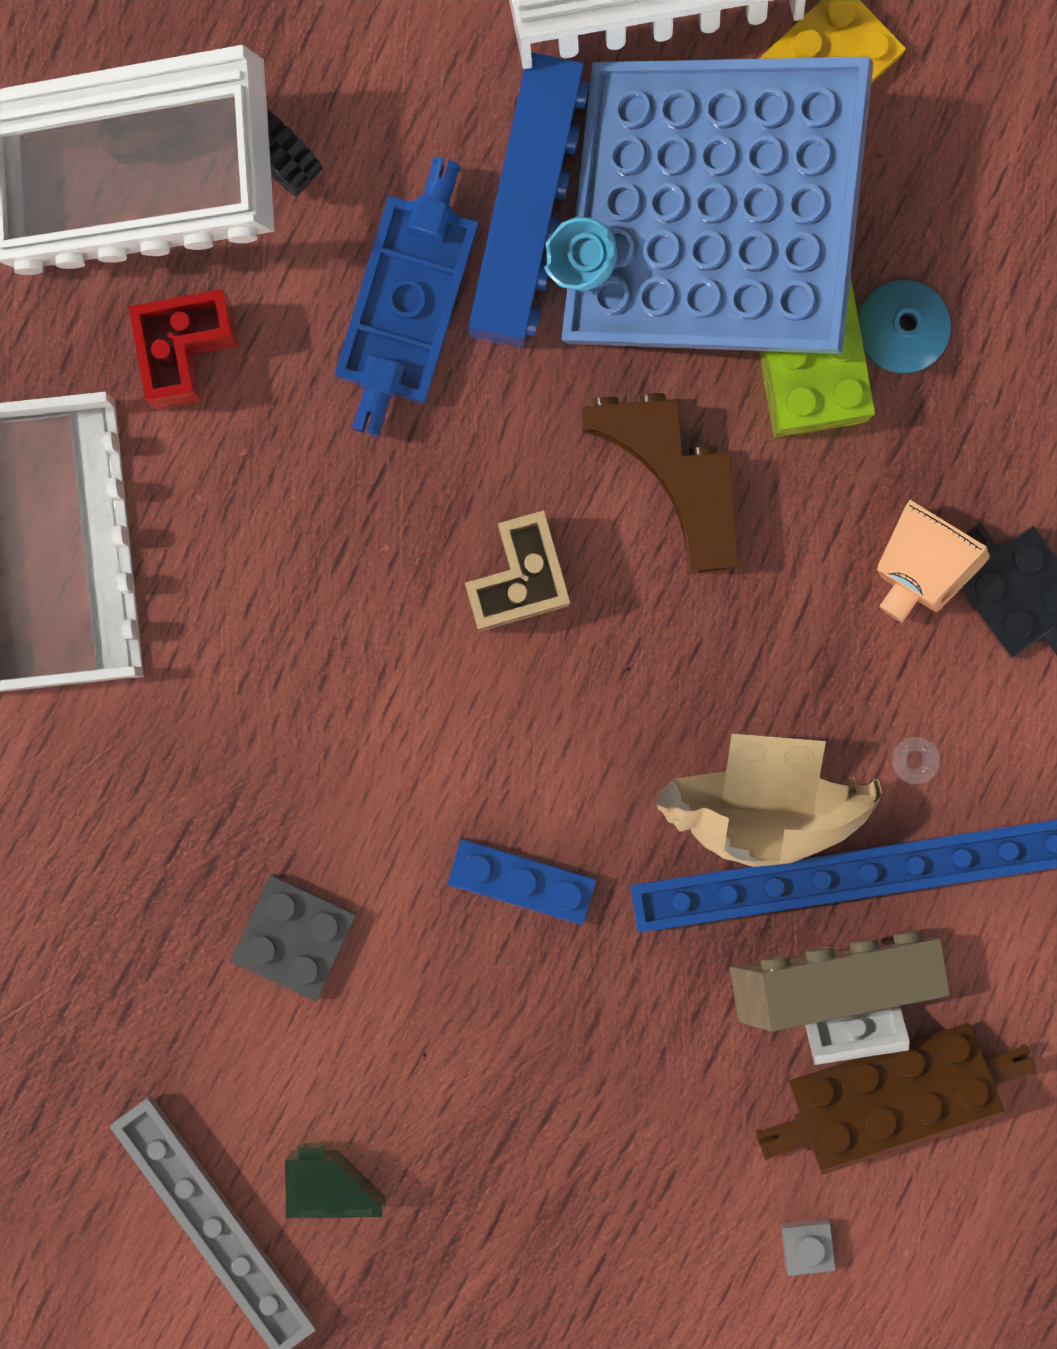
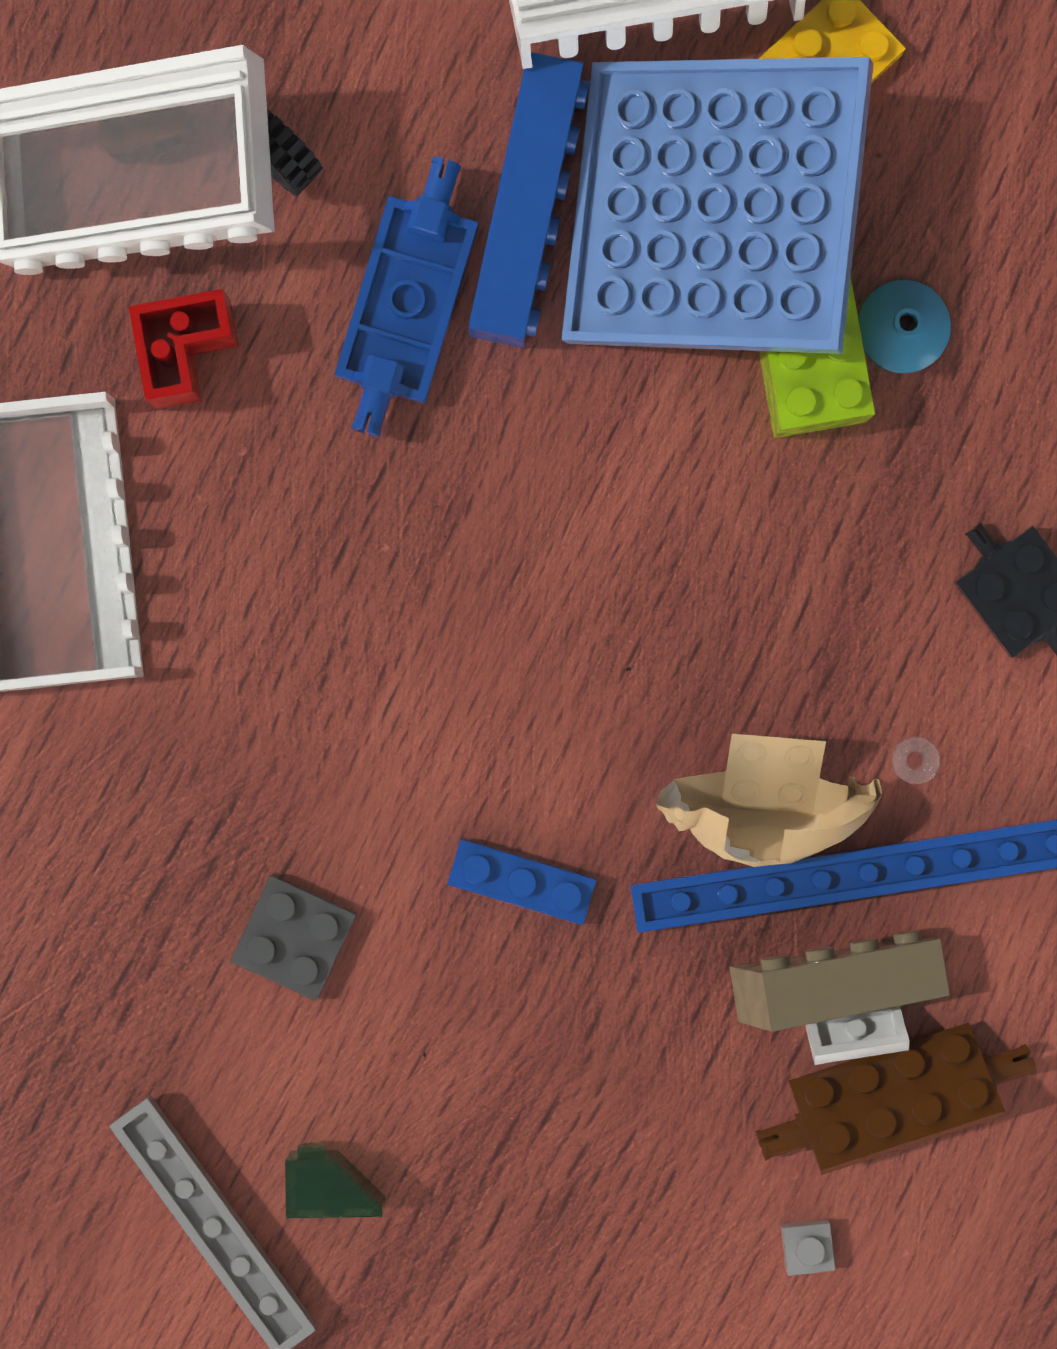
(532, 583): tan brick -> none
(581, 254): medium azure hair -> none
(694, 483): reddish brown arch -> none
(926, 562): light nougat torso -> none

